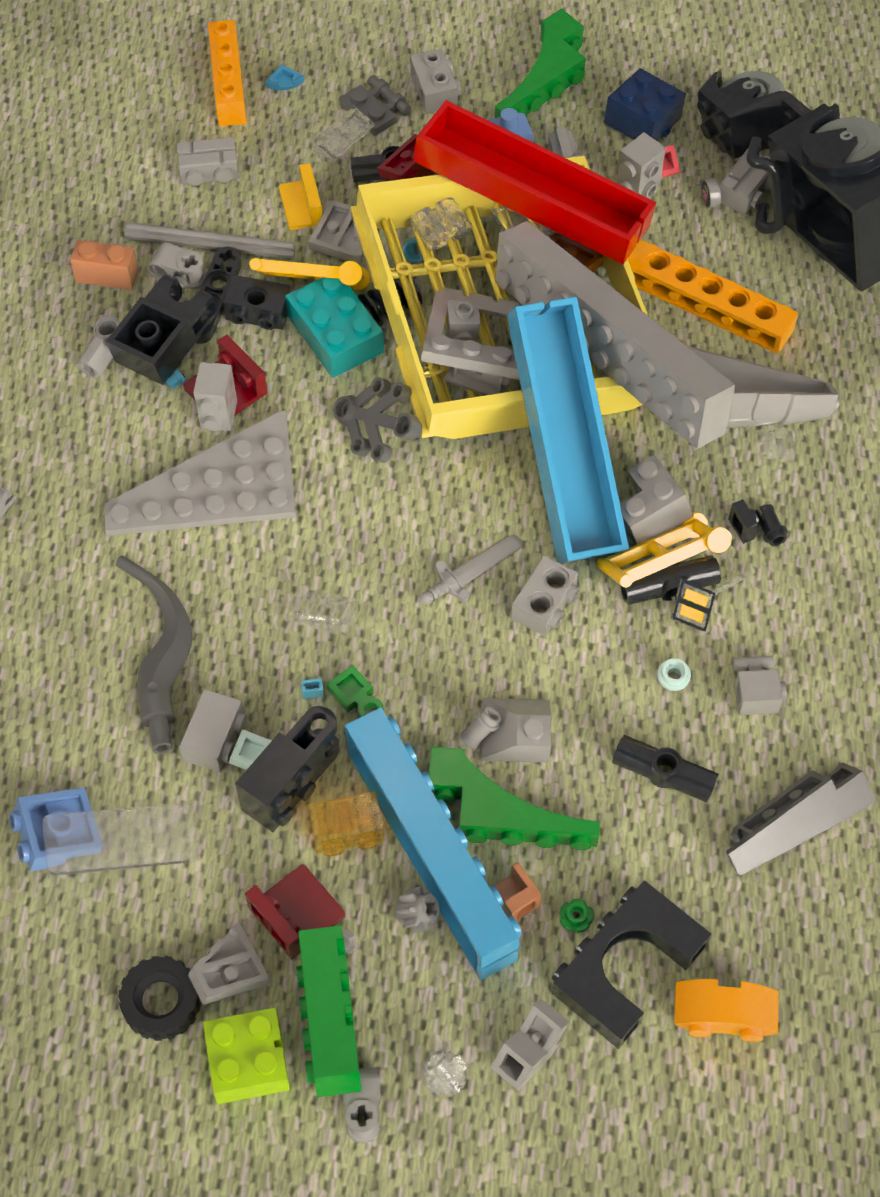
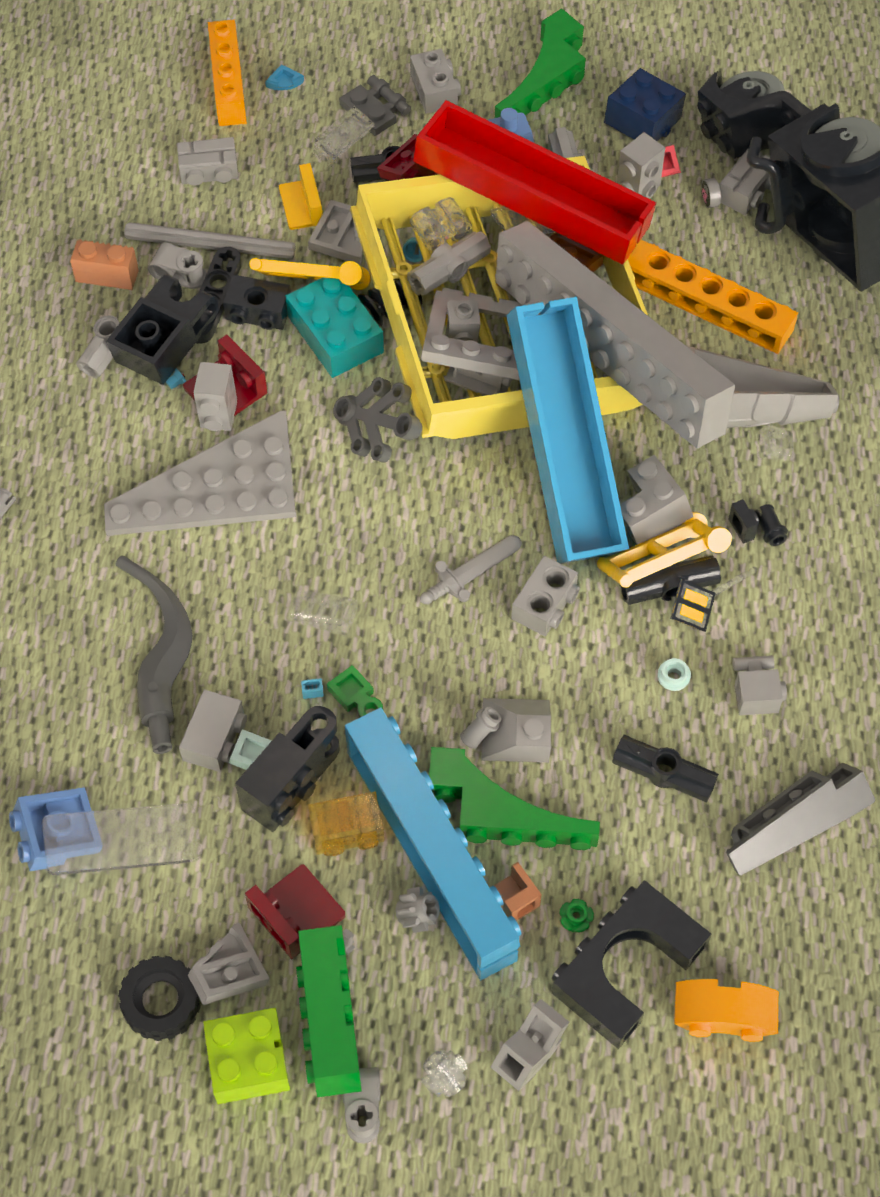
(449, 263): none -> light grey piece

